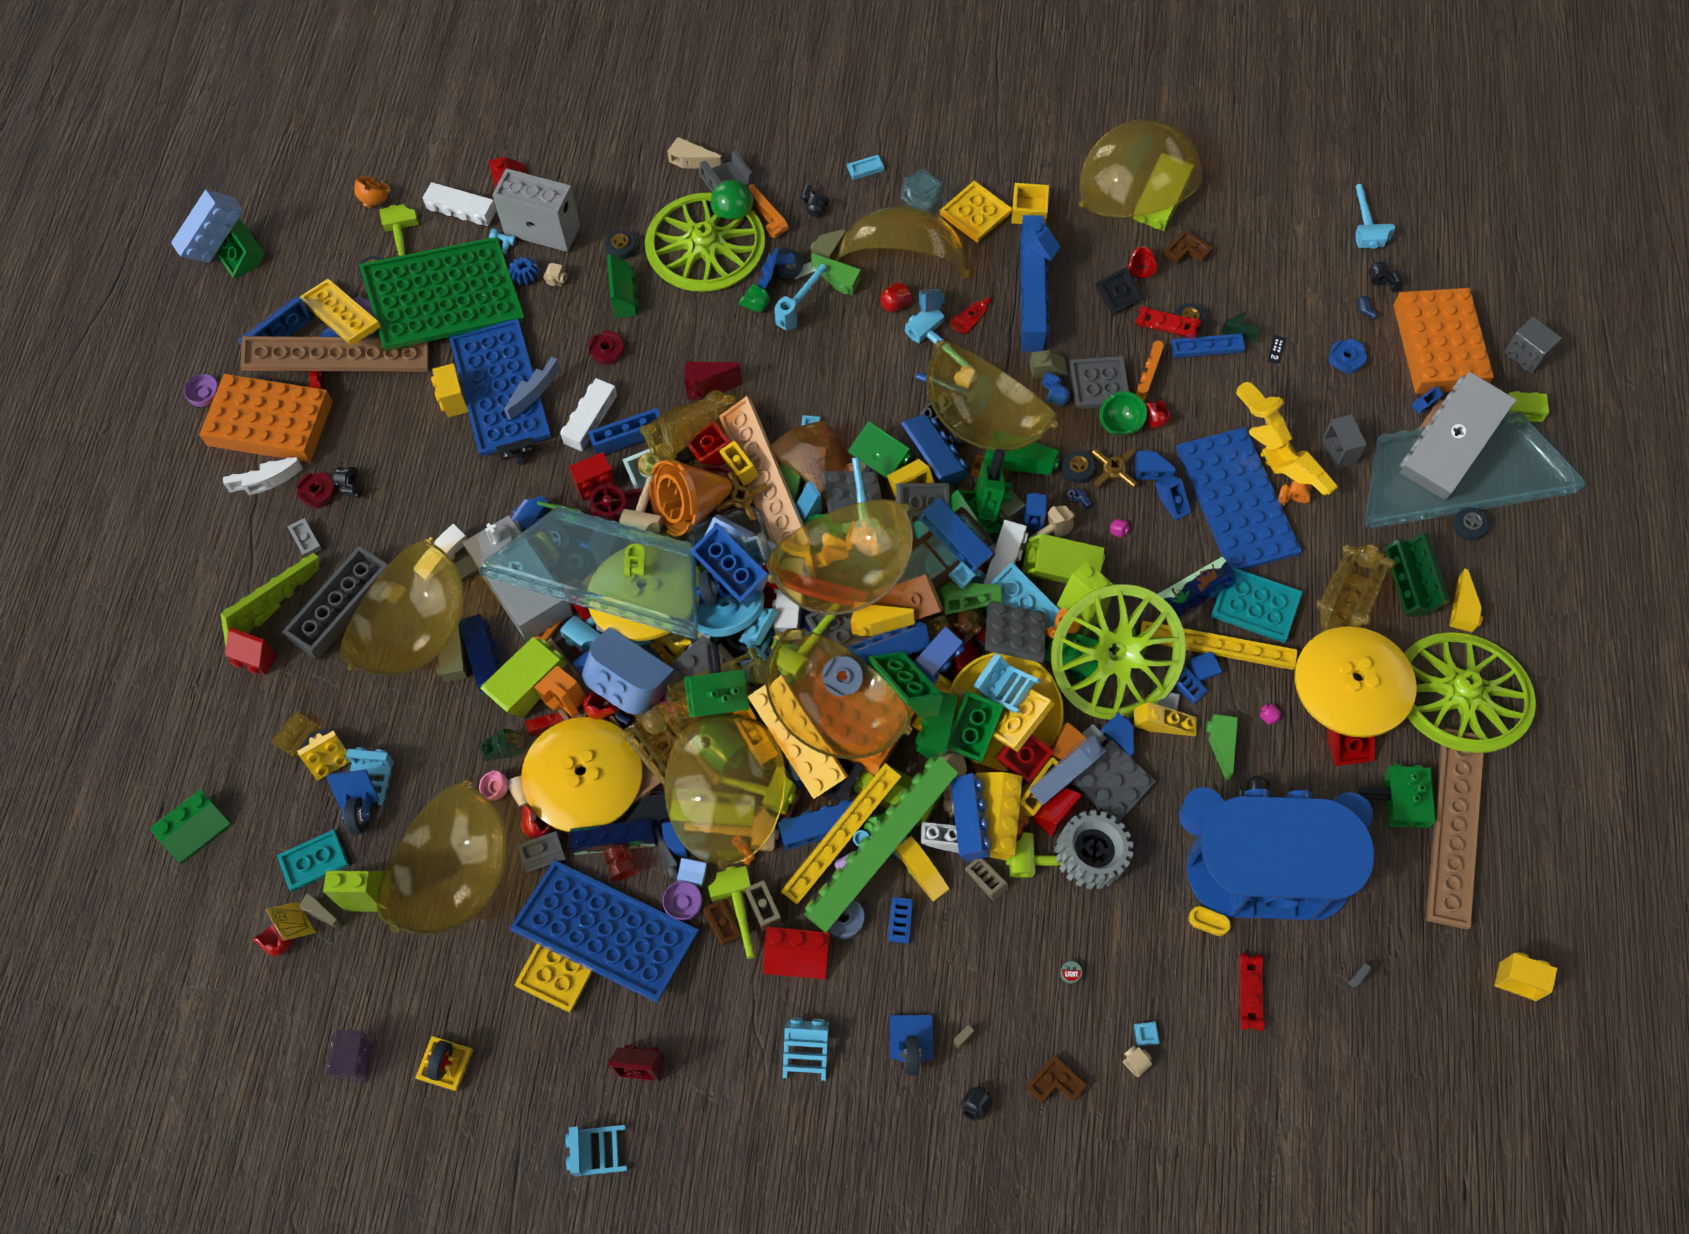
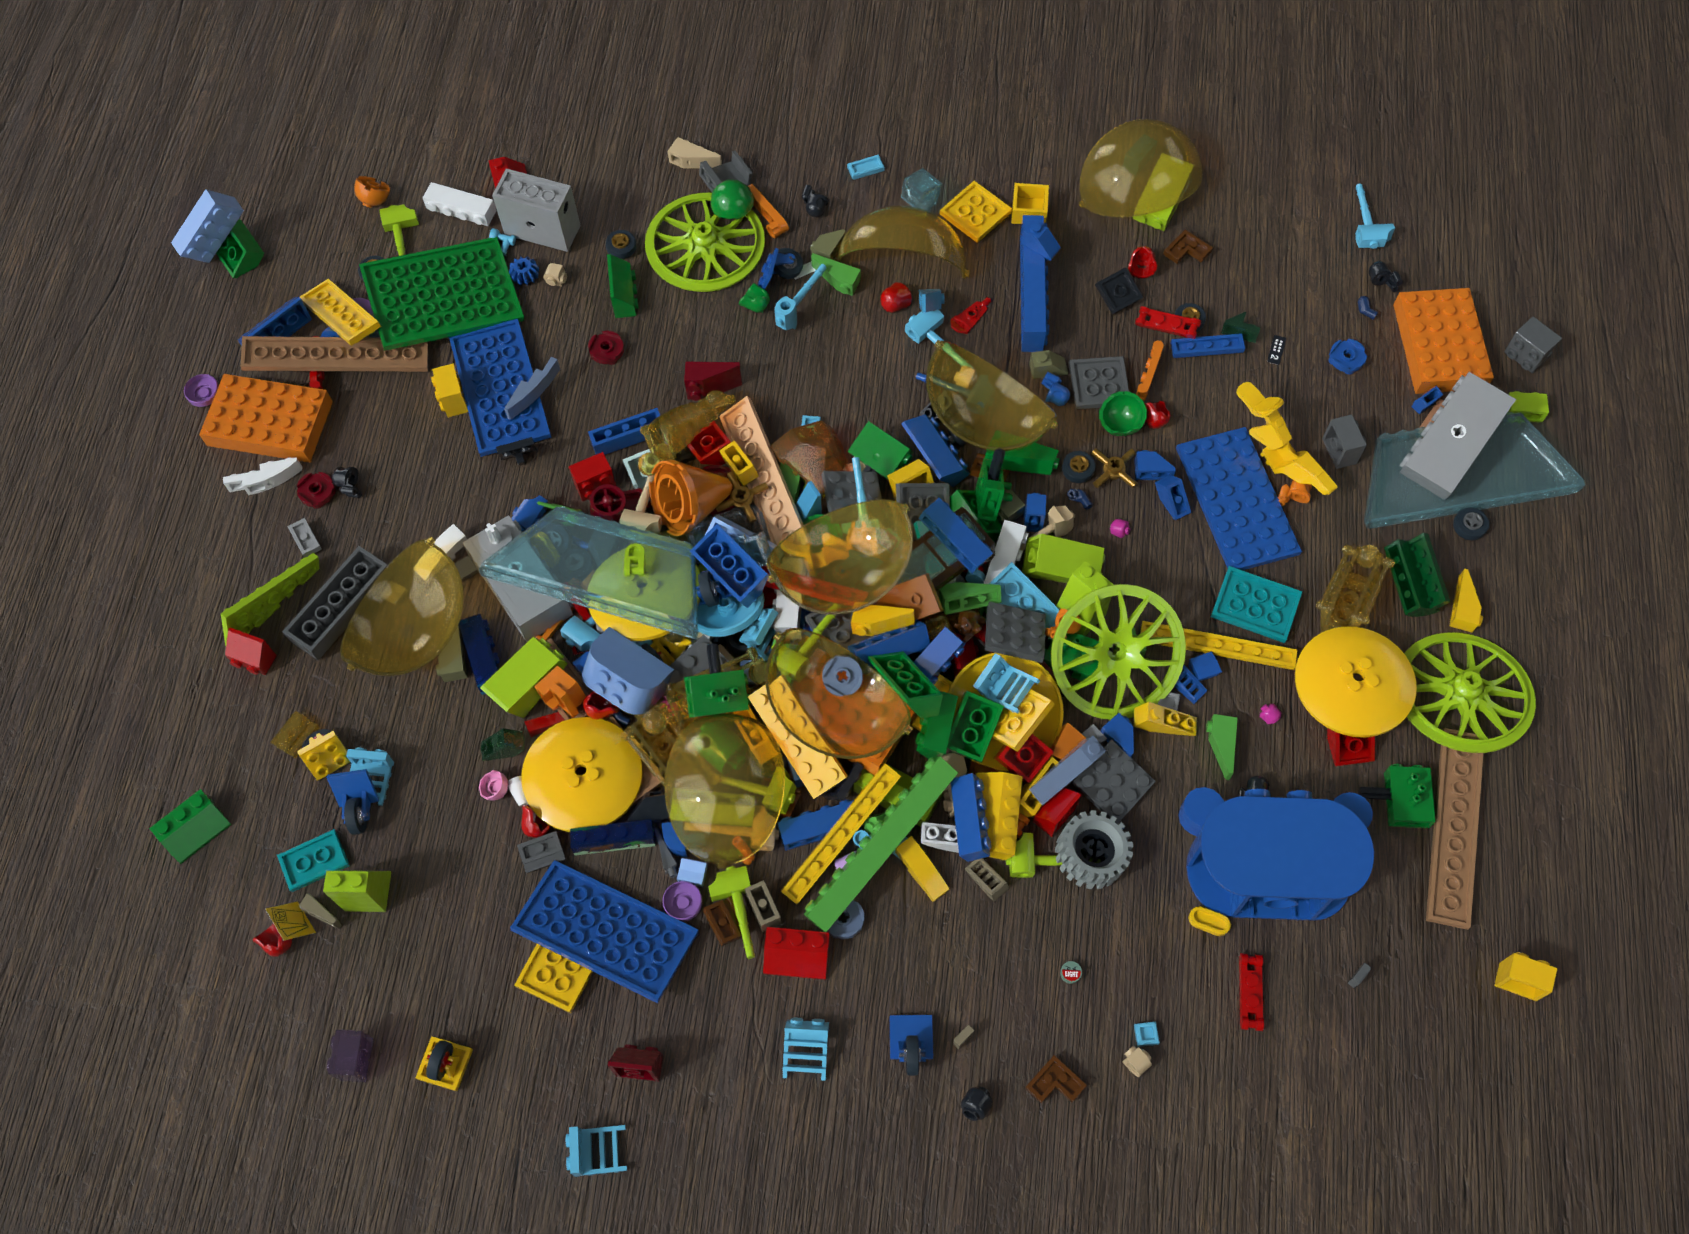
(444, 864): clear yellow windscreen -> none
(588, 414): white brick -> none
(620, 864): clear red wheel -> none
(903, 902): blue slope -> none
(962, 575): medium azure tile -> none
(1199, 586): brick -> none

